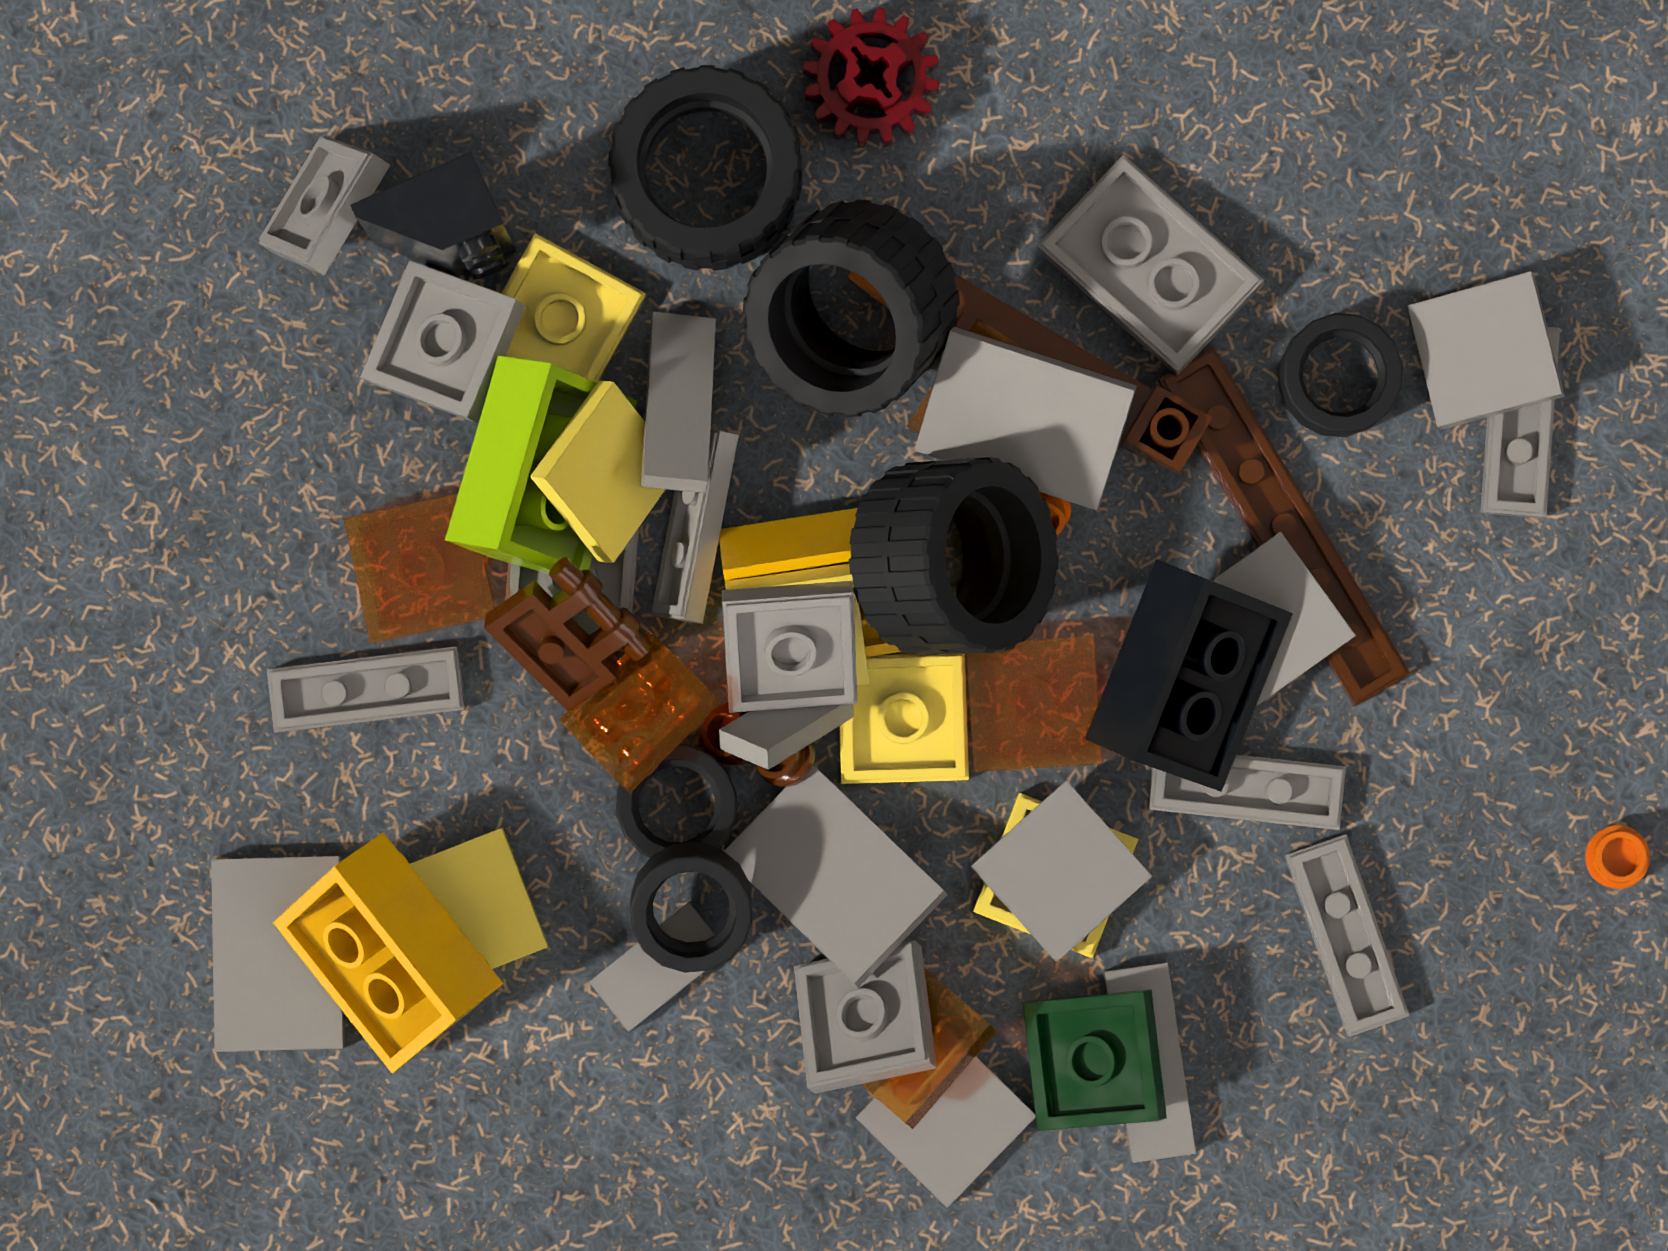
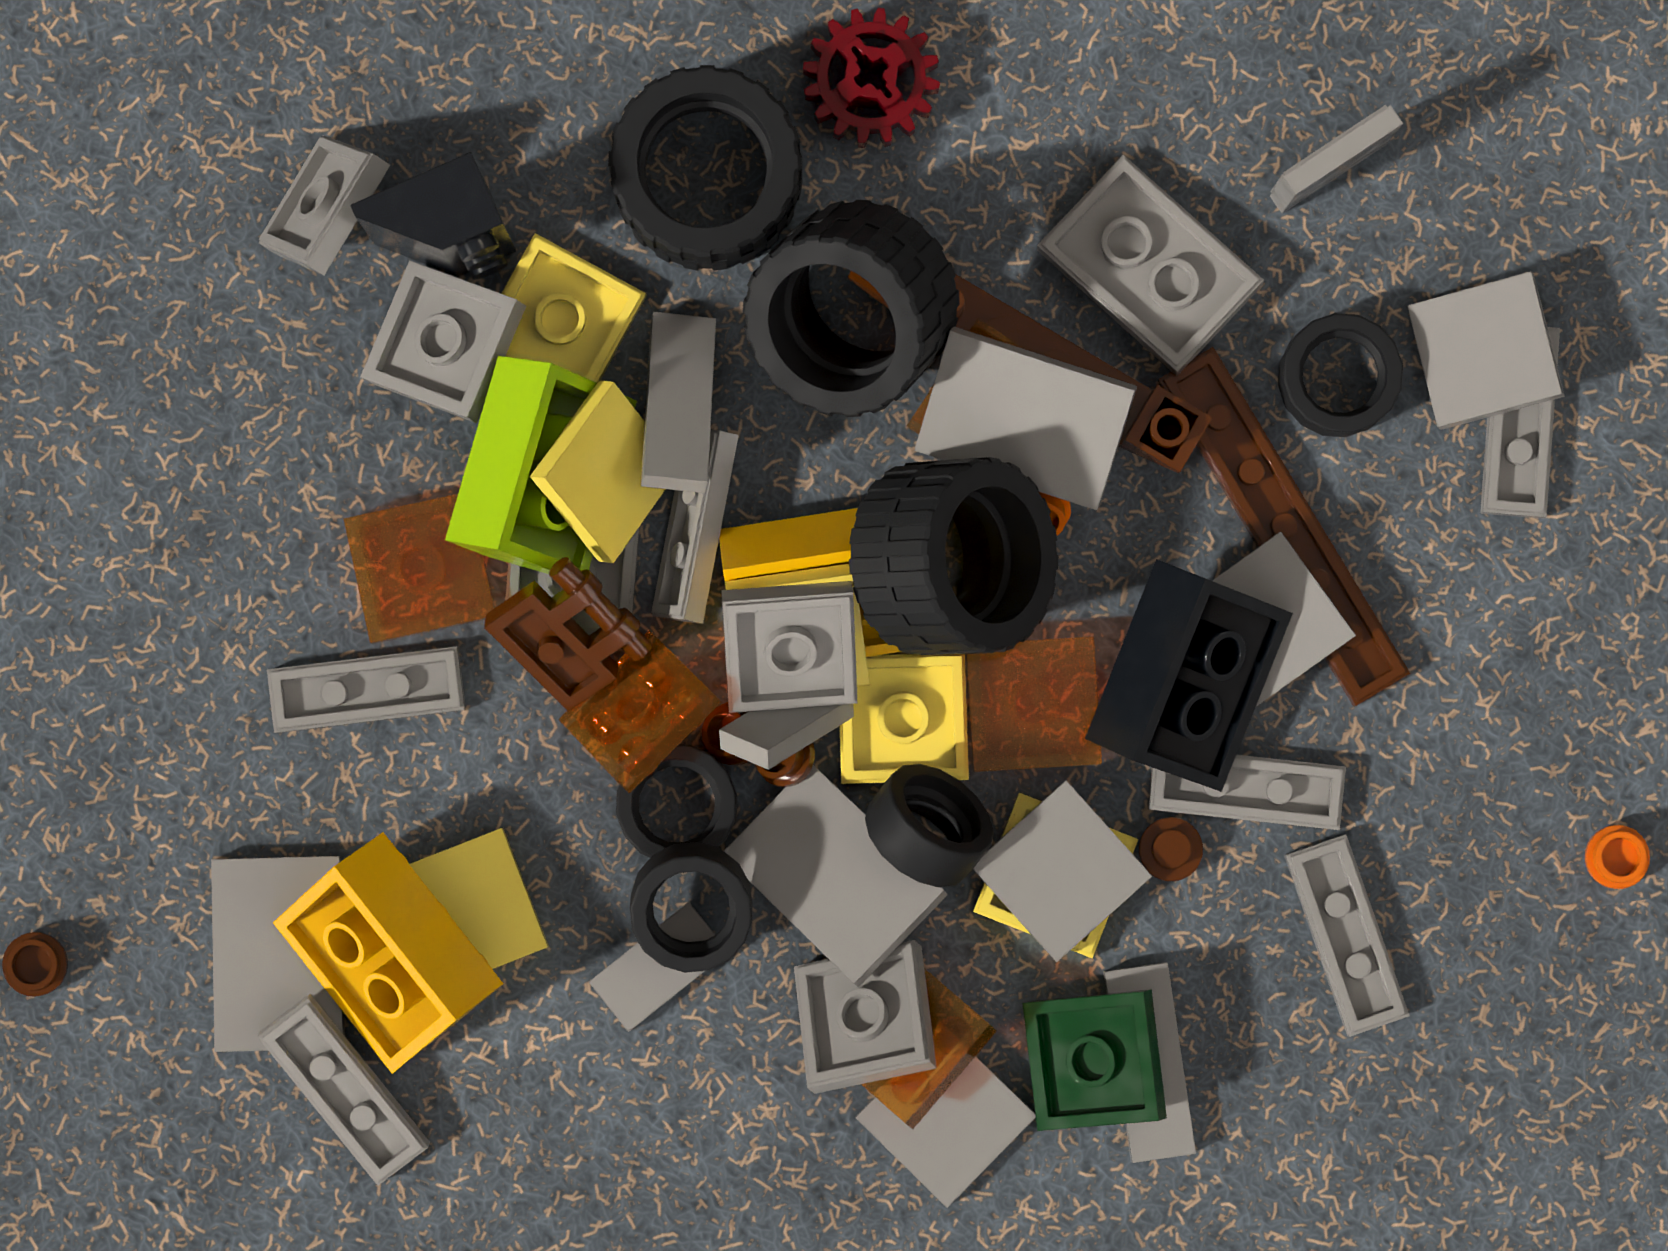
(35, 964): none -> reddish brown plate
(343, 1089): none -> light grey tile
(910, 844): none -> black tyre
(1170, 849): none -> reddish brown plate
(1335, 158): none -> light grey tile

